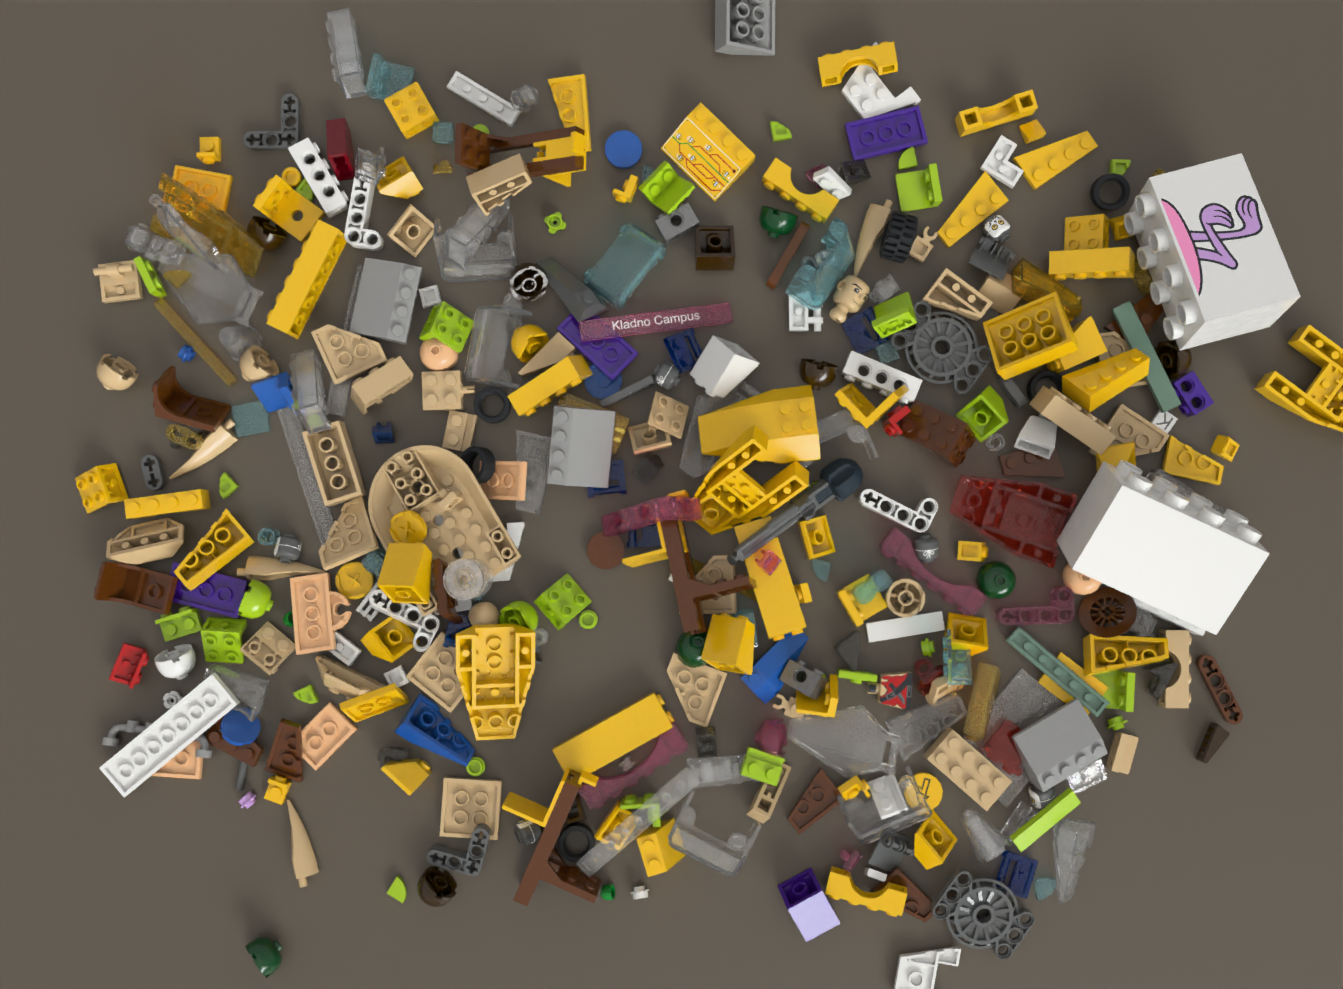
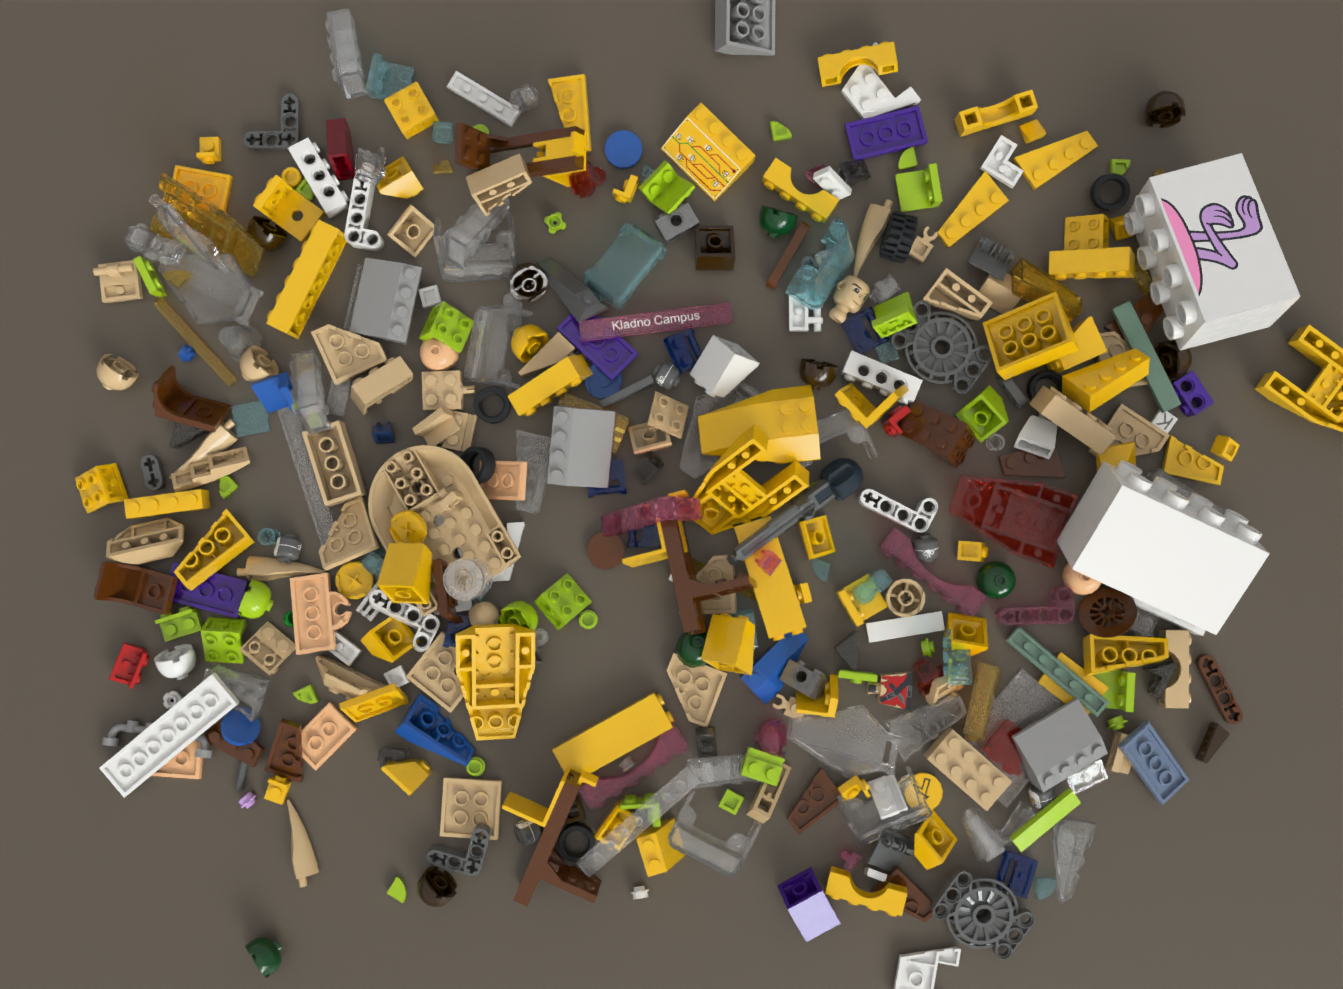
(183, 440): clear yellow beam -> none
(206, 471): none -> tan slope
(437, 427): none -> tan panel
(584, 182): none -> clear red tile
(608, 892): green hinge -> none
(731, 801): none -> lime plate
(997, 228): head -> none
(1153, 762): none -> sand blue tile
(1164, 109): none -> dark brown cylinder

